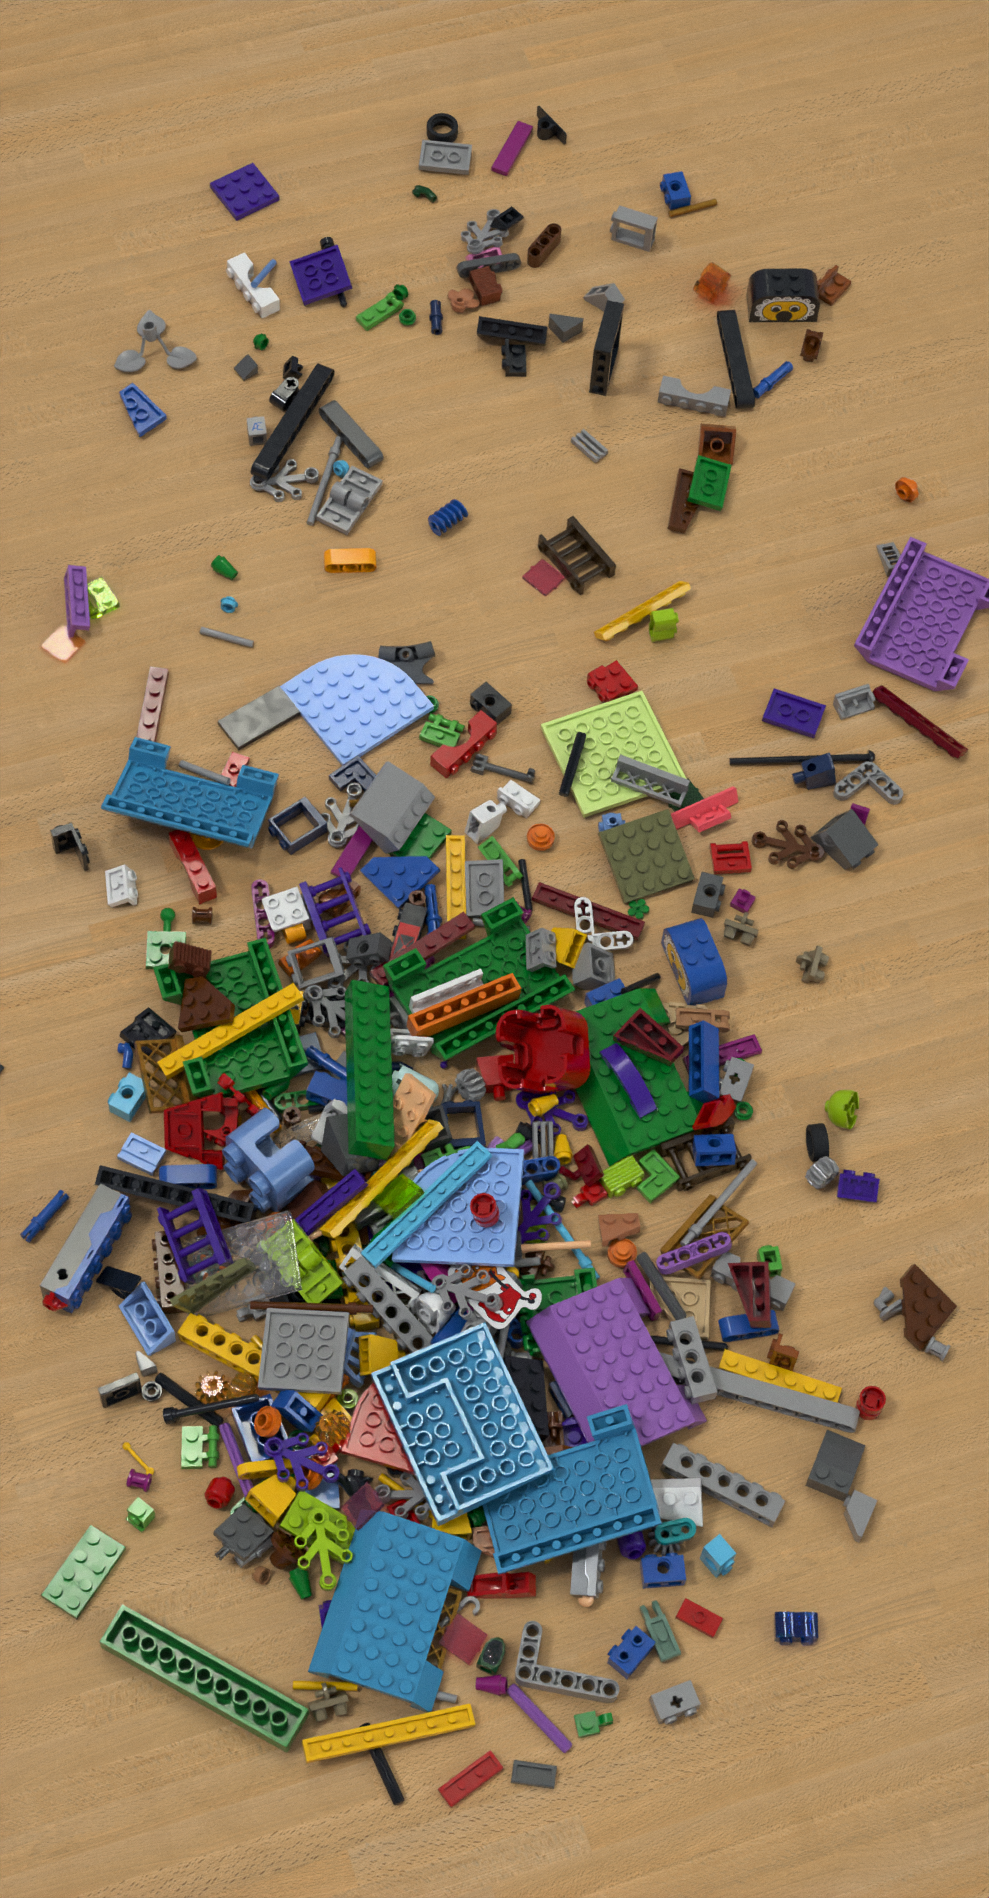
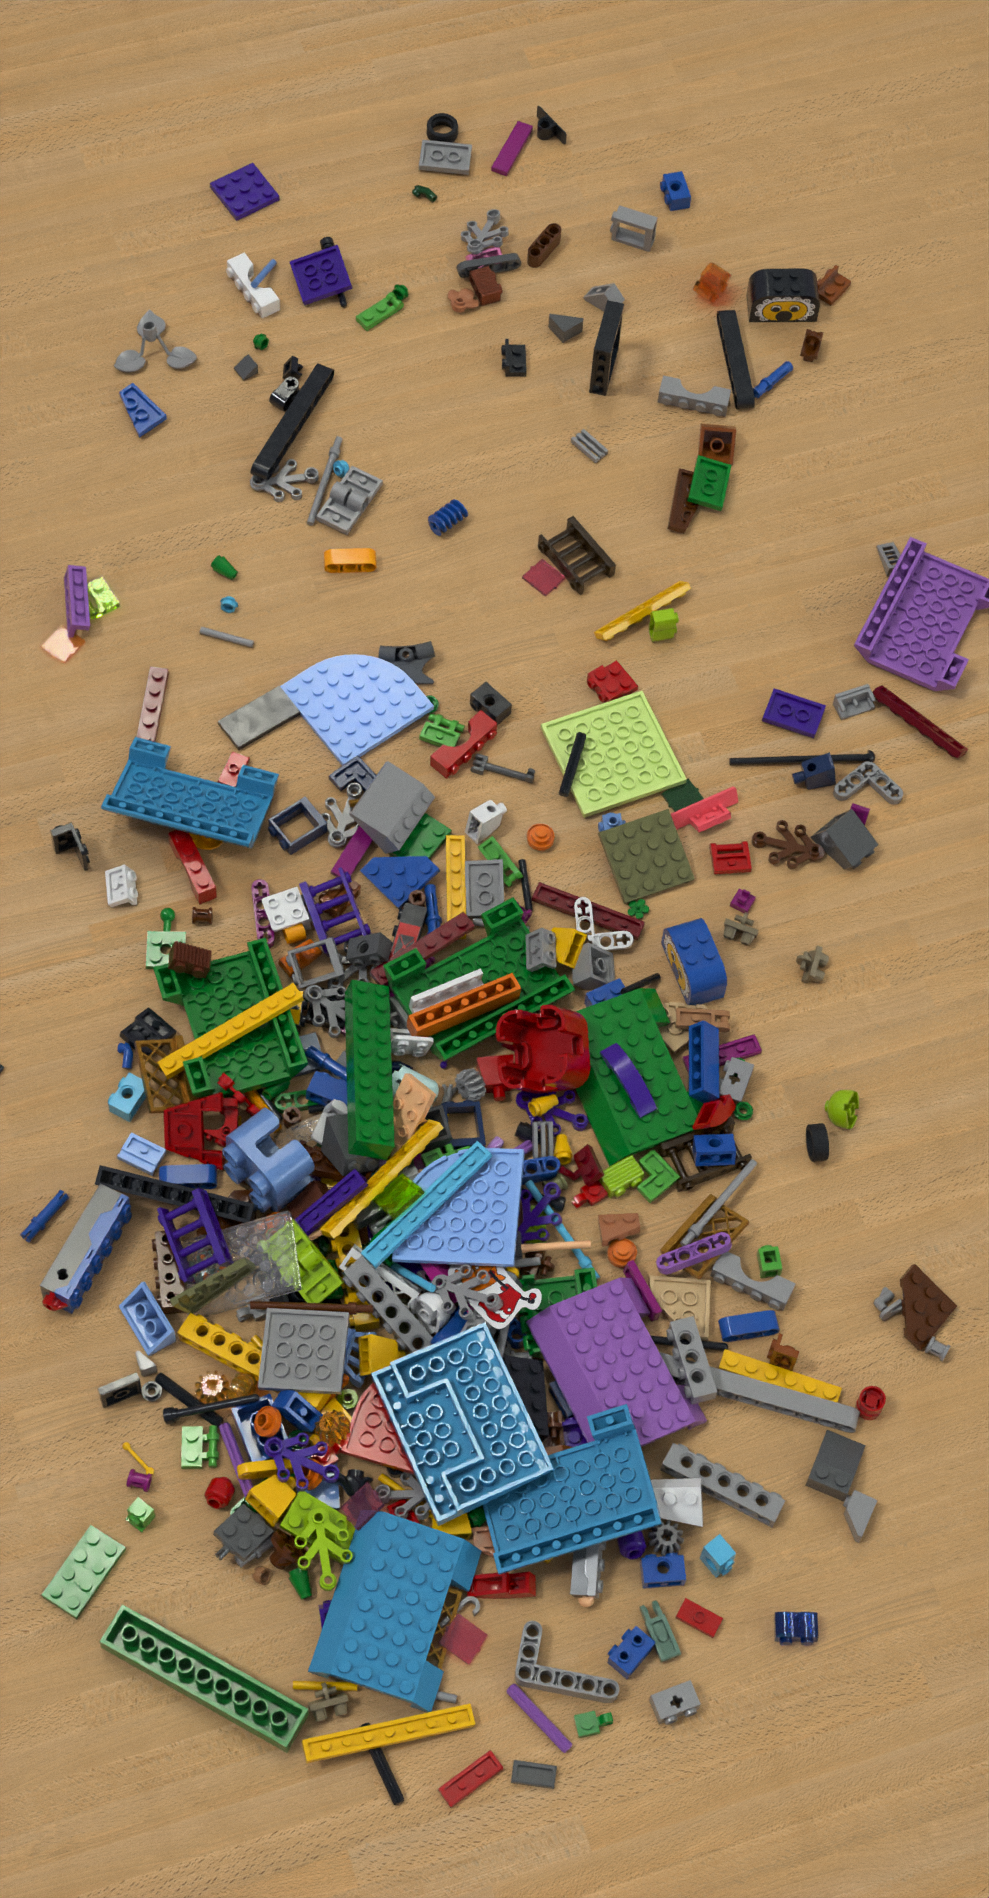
(119, 1281): black piece -> none
(203, 1006): reddish brown plate -> none
(204, 772): light grey bar -> none
(256, 431): light grey brick -> none
(351, 434): dark grey beam -> none
(407, 317): green plate -> none
(436, 317): dark blue pin -> none
(484, 1210): red wheel -> none
(492, 1656): rock -> none
(492, 1684): magenta cone -> none
(507, 219): black slope -> none
(512, 330): black brick -> none
(512, 1142): bright green arm -> none
(518, 799): white bracket -> none
(648, 1038): dark red wedge -> none
(654, 776): light grey fence -> none
(661, 1286): dark grey axle -> none
(674, 1532): teal plate -> none
(690, 208): pearl gold bar -> none
(711, 885): dark grey brick -> none
(754, 1290): dark red wedge -> none
(822, 1172): light grey gear -> none
(858, 1186): dark purple bracket -> none
(906, 489): orange plate -> none

